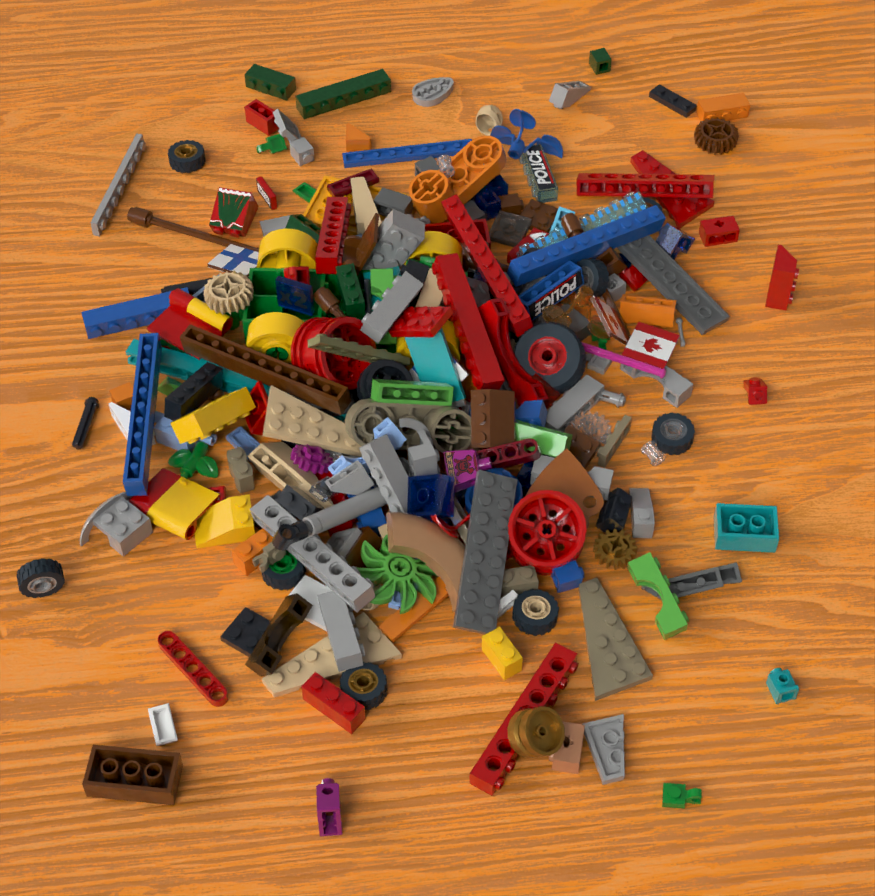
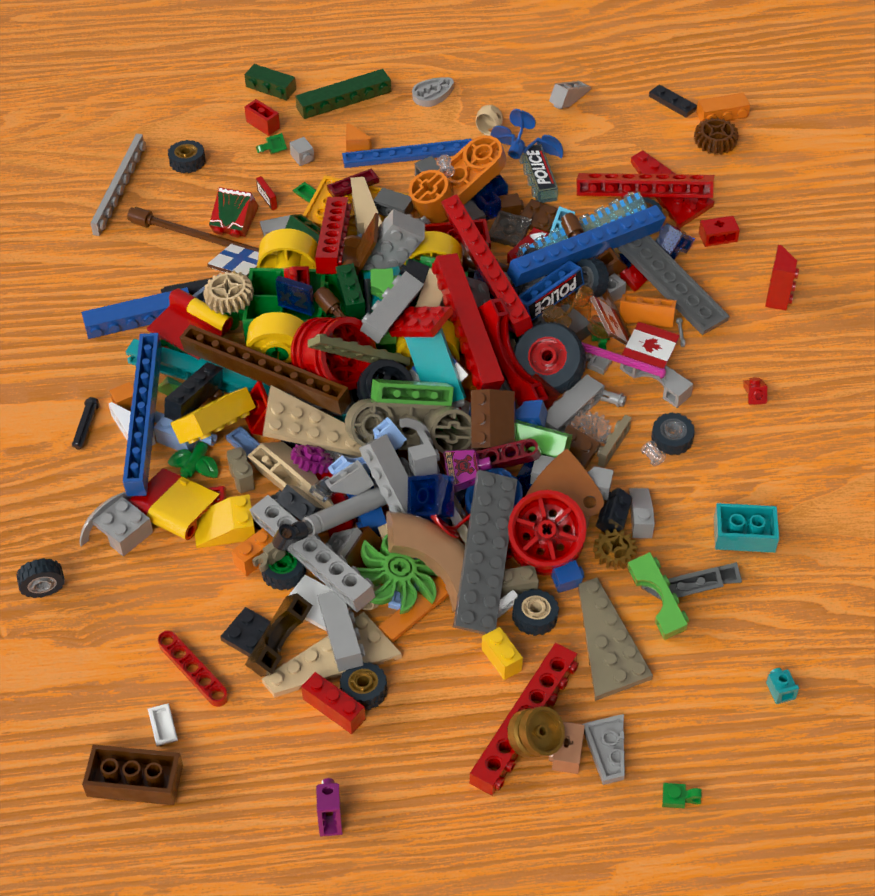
(286, 126): light grey plate -> none
(600, 61): dark green brick -> none

